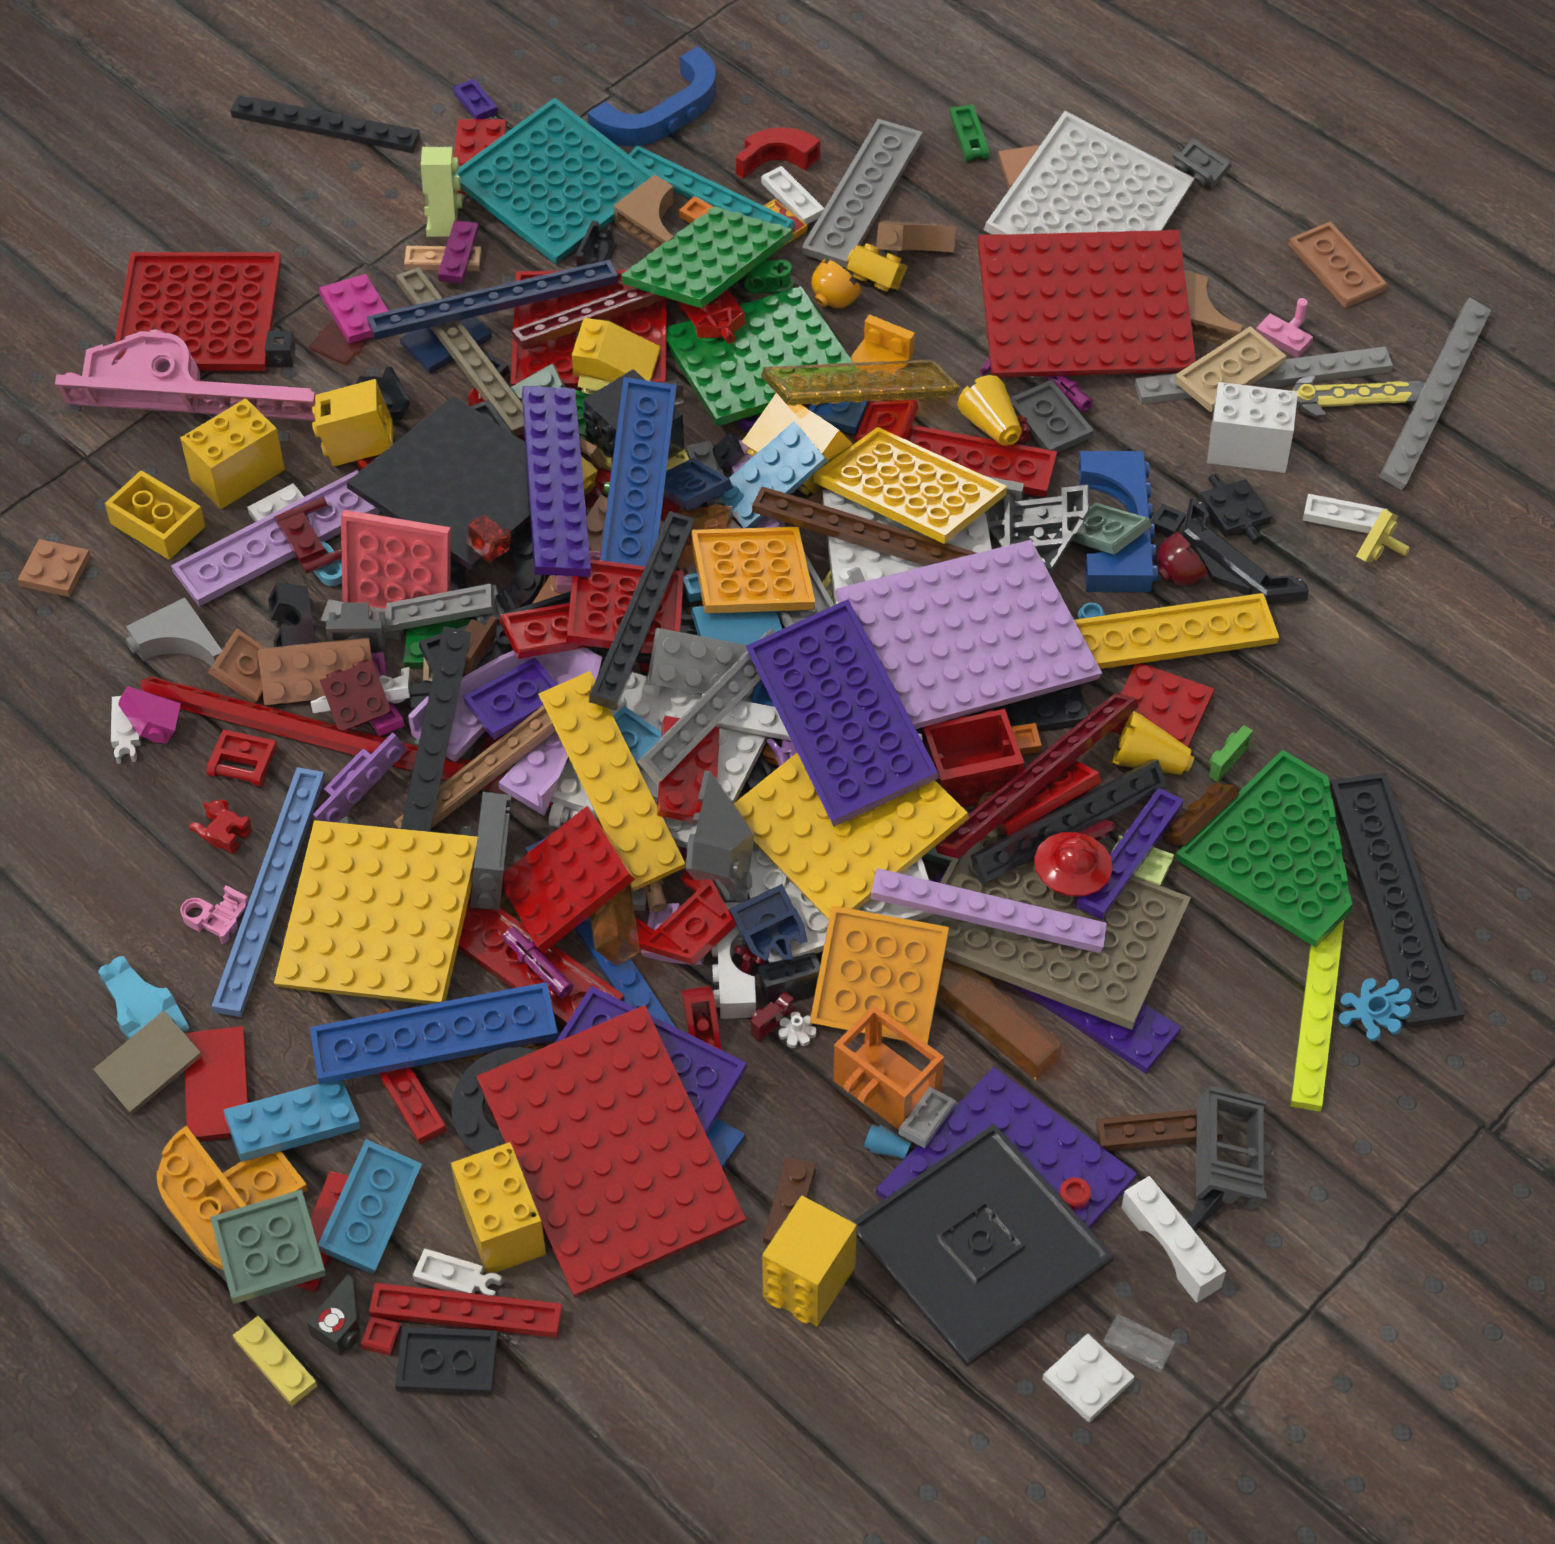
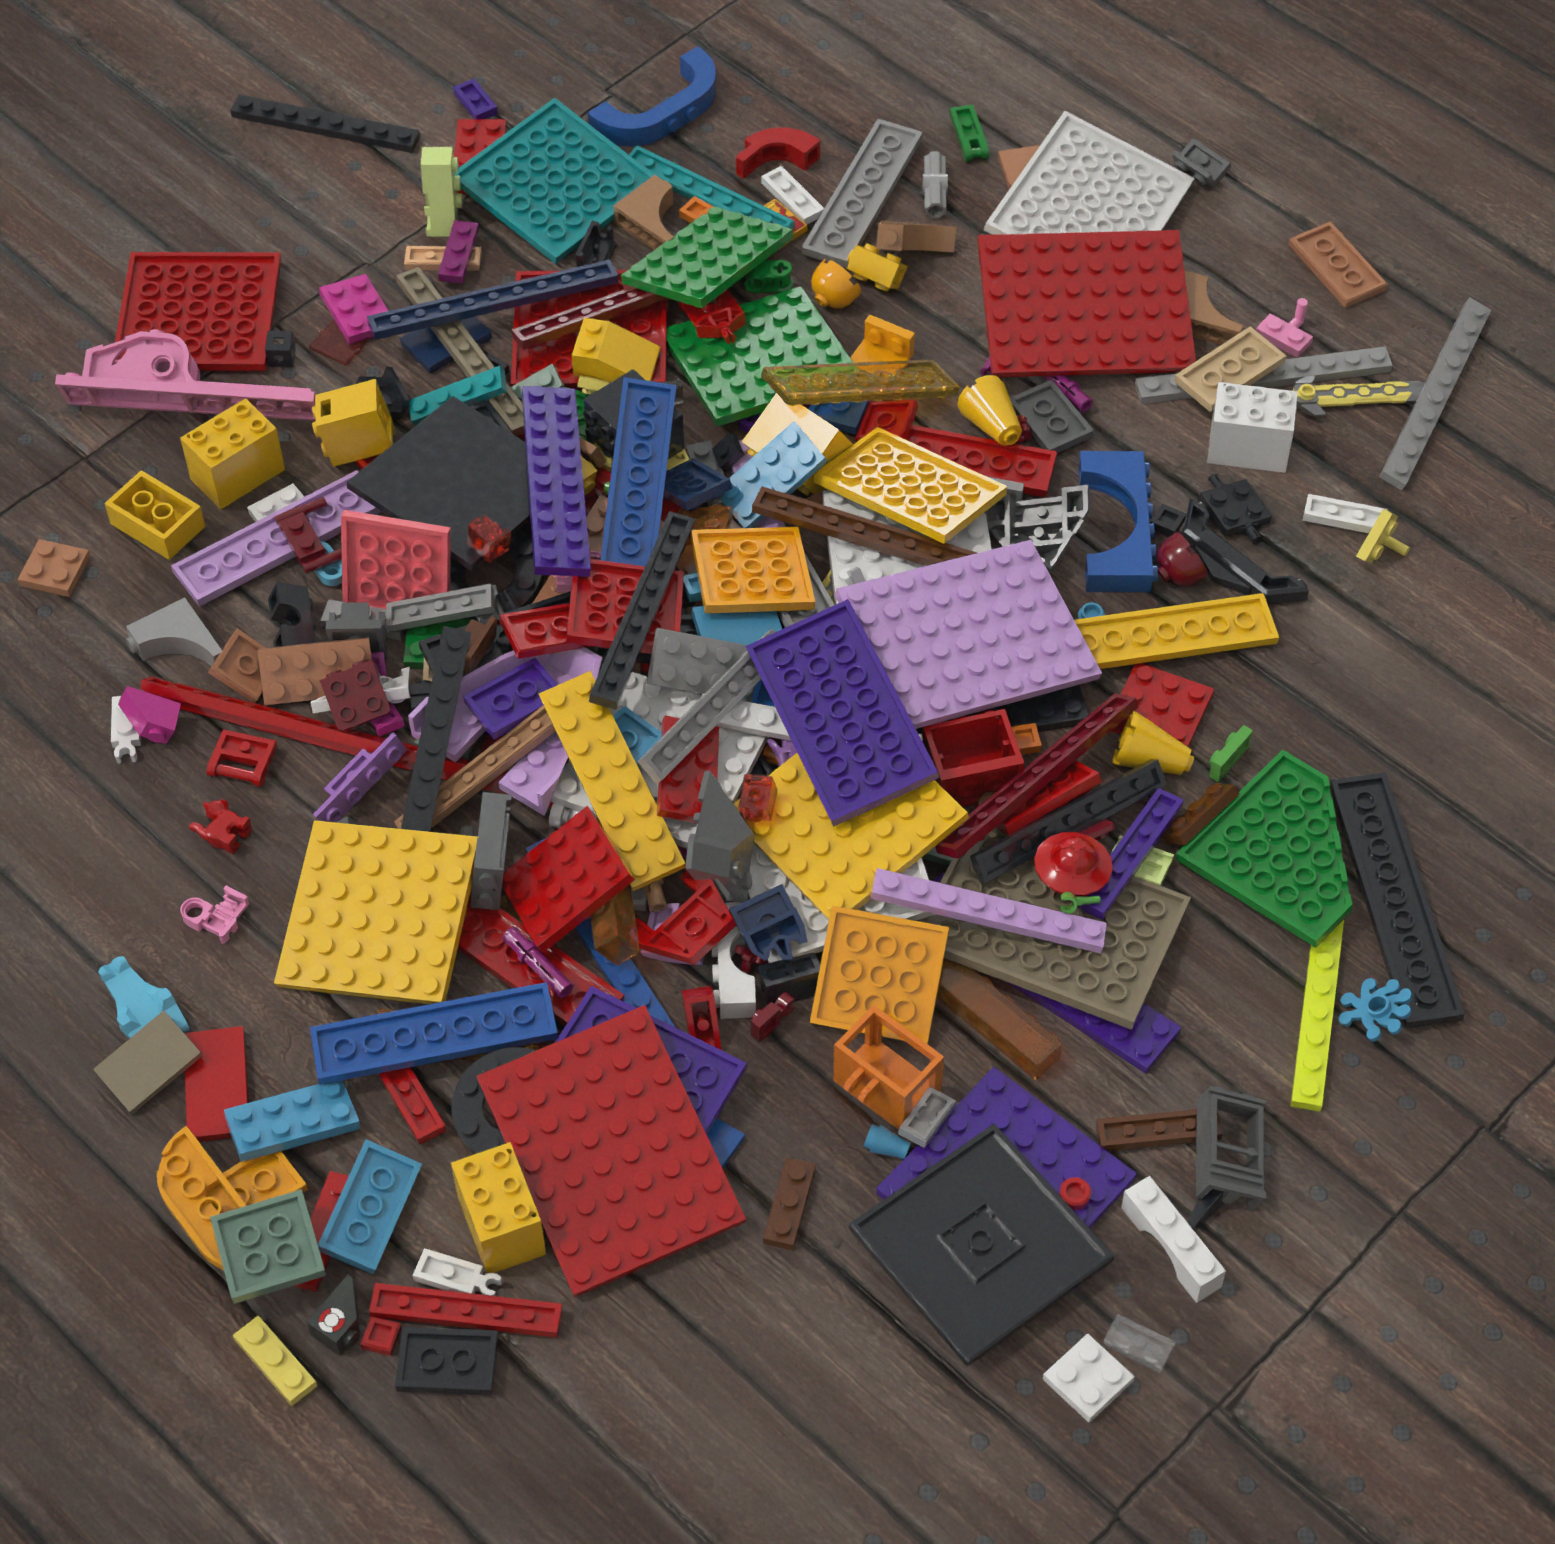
(268, 893): medium blue plate -> none
(469, 390): none -> teal plate
(757, 797): none -> clear red brick
(796, 1030): white plant -> none
(809, 1261): yellow container -> none
(935, 185): none -> light grey piece
(1077, 901): none -> bright green hand
(1110, 528): sand green tile -> none

